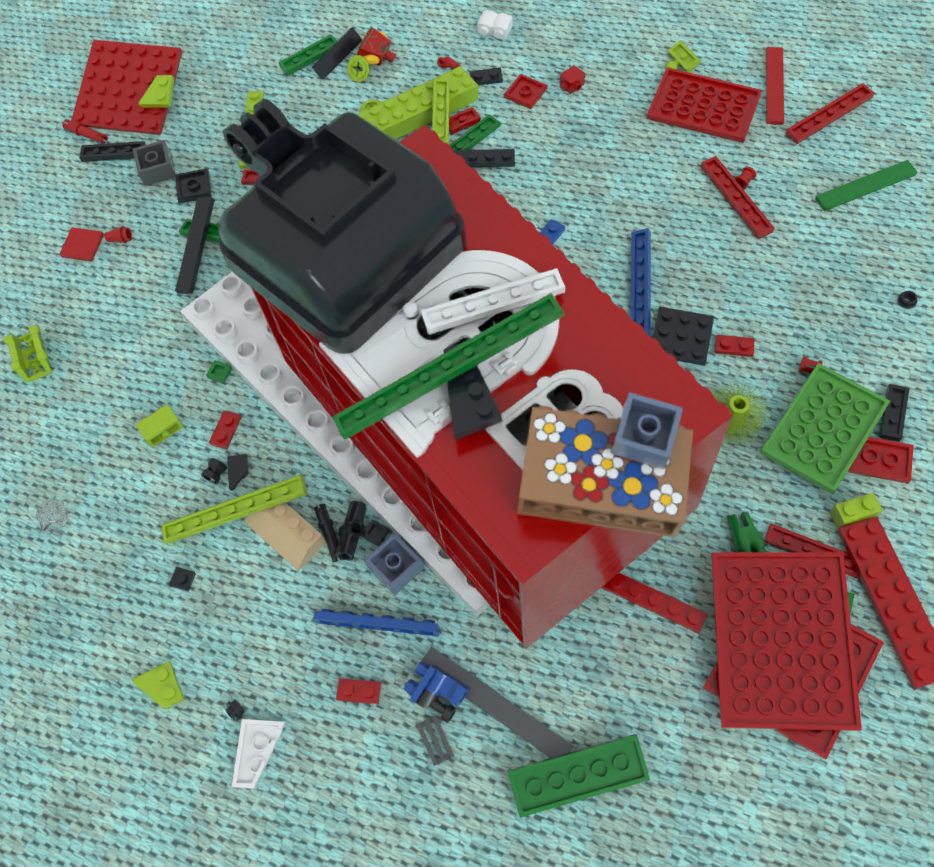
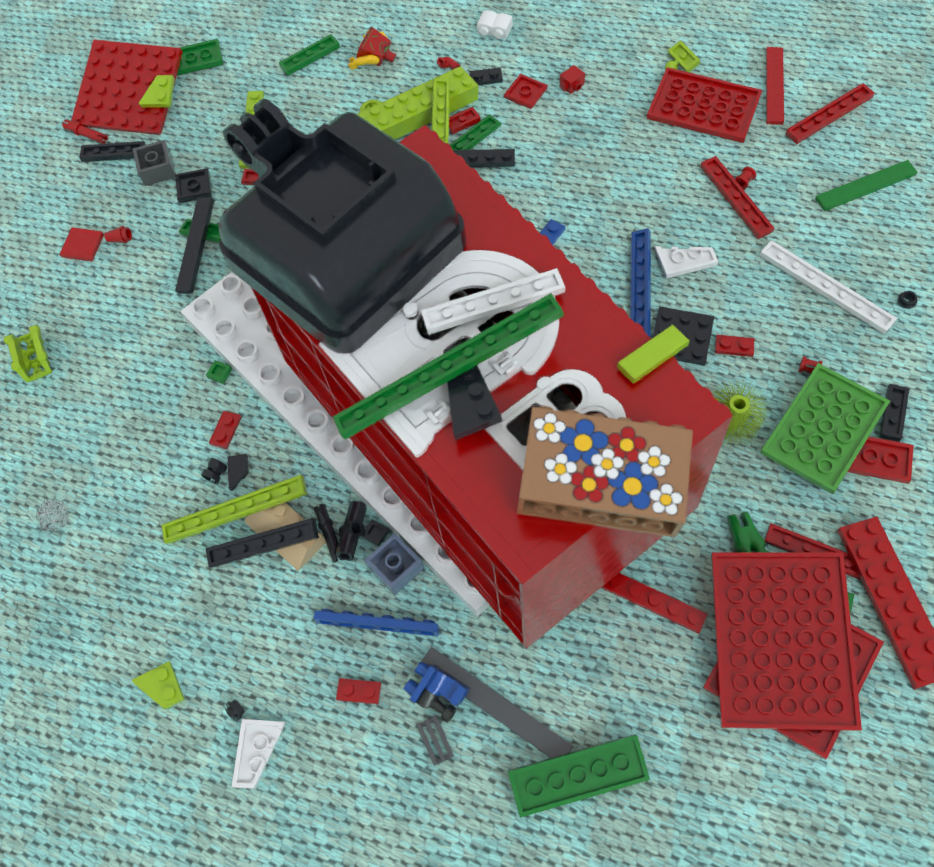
(159, 425): lime brick -> none
(182, 579): black plate -> none
(200, 56): none -> green plate
(262, 543): none -> black tile
(337, 53): black tile -> none
(354, 74): lime gear -> none
(646, 430): sand blue brick -> none
(652, 354): none -> lime tile
(684, 261): none -> white wing
(828, 287): none -> white plate
(855, 510): lime brick -> none

